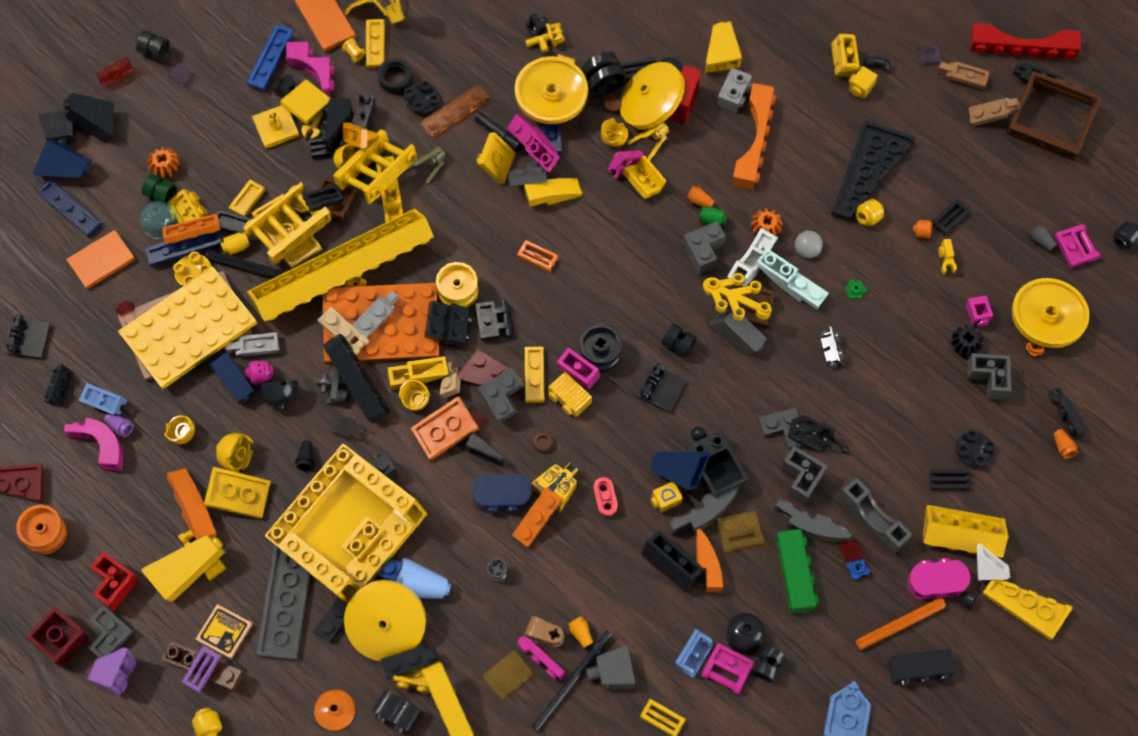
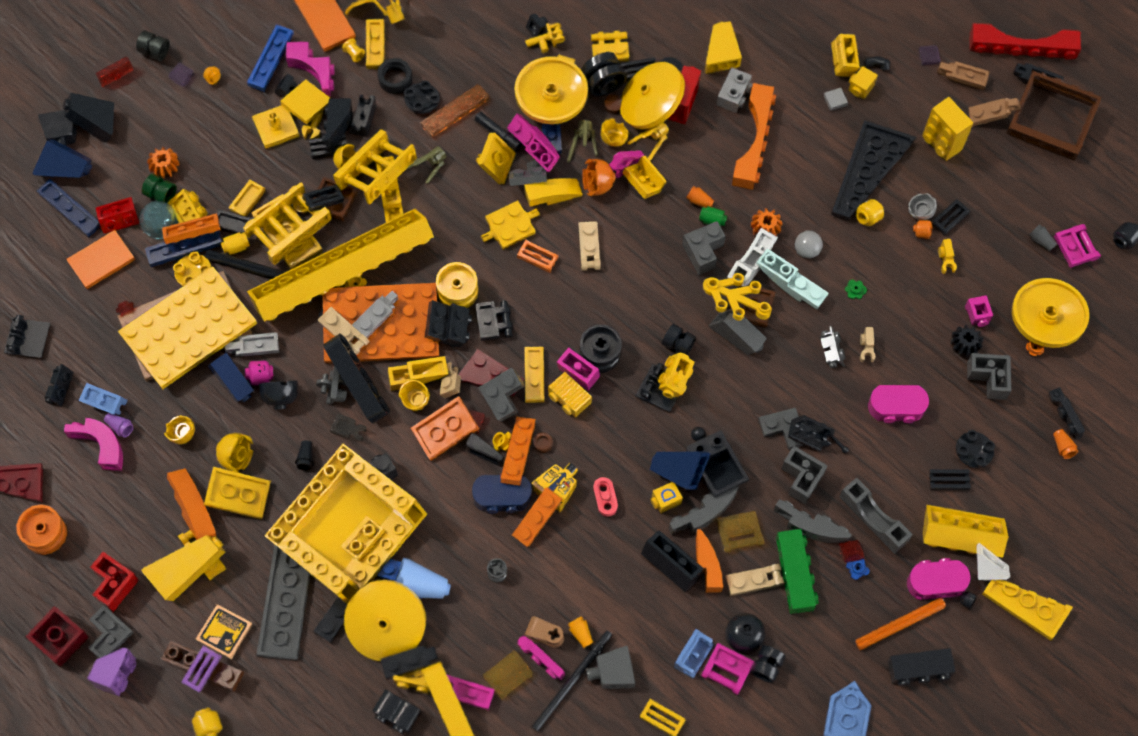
(117, 215): none -> red bracket
(212, 75): none -> light orange plate
(334, 720): orange dish -> none
(357, 135): light orange tile -> none
(472, 693): none -> dark pink plate
(501, 441): none -> yellow plate
(510, 224): none -> yellow plate
(518, 451): none -> orange plate
(584, 132): none -> olive plant
(589, 245): none -> tan plate
(597, 177): none -> orange cylinder
(619, 49): none -> yellow plate
(672, 381): none -> yellow brick
(754, 580): none -> tan plate
(835, 99): none -> light grey tile
(867, 341): none -> tan plate
(898, 403): none -> dark pink brick
(922, 206): none -> light grey hair
(947, 129): none -> yellow brick

